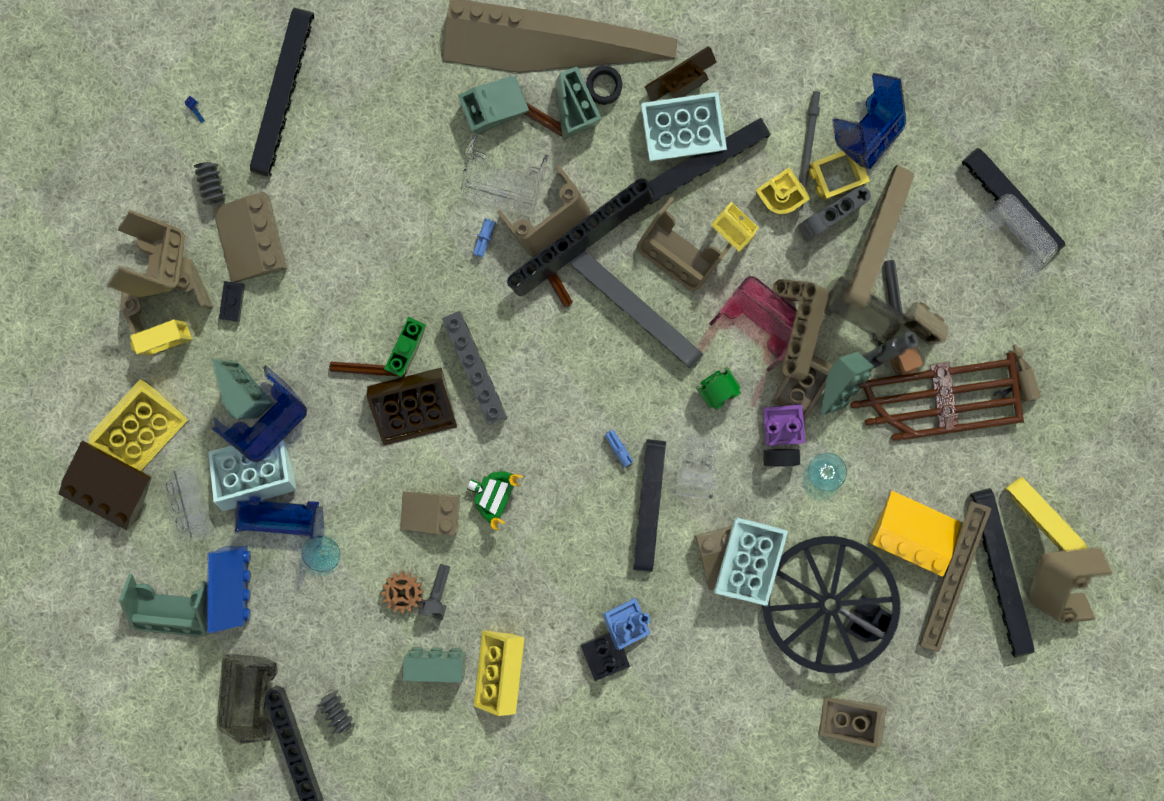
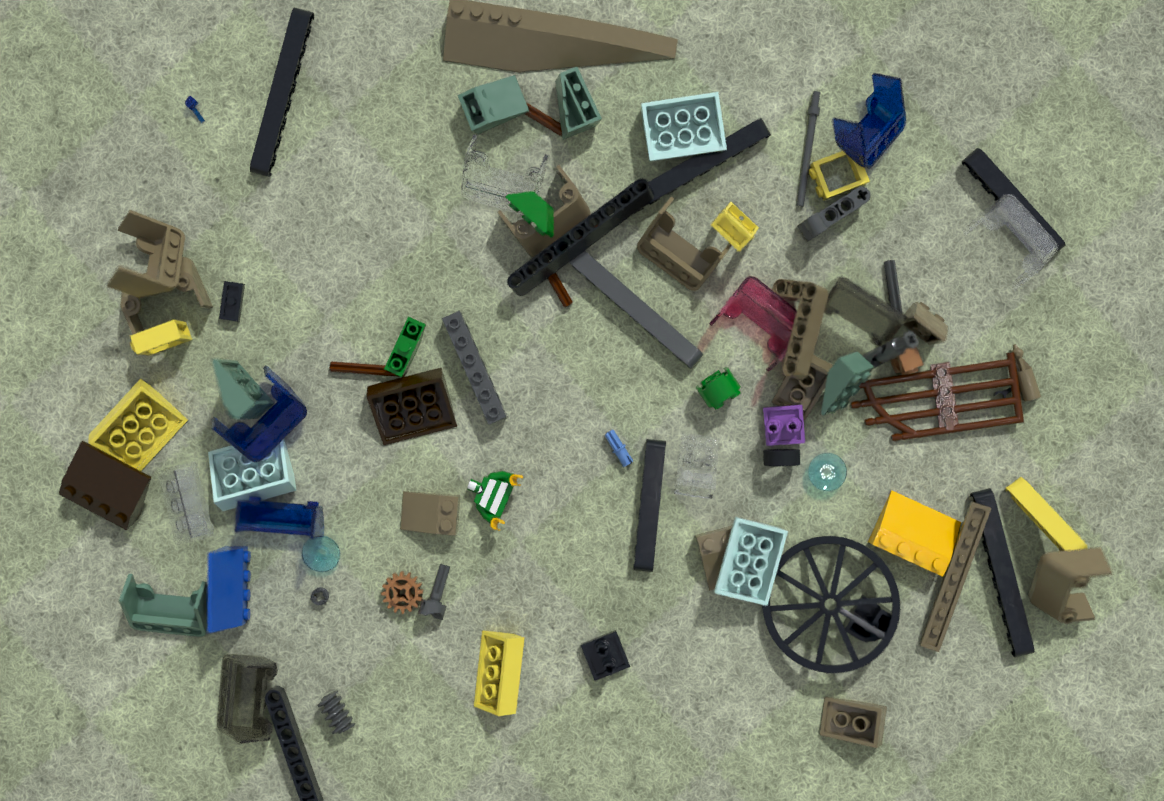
(209, 185): dark grey piece -> none
(250, 237): dark tan slope -> none
(314, 597): none -> dark grey bush
(434, 665): sand green brick -> none
(484, 237): medium blue axle -> none
(534, 210): none -> green slope
(607, 70): black tyre -> none
(626, 623): medium blue plate -> none
(683, 77): dark brown bracket -> none
(783, 193): light yellow brick -> none
(878, 237): dark tan beam -> none

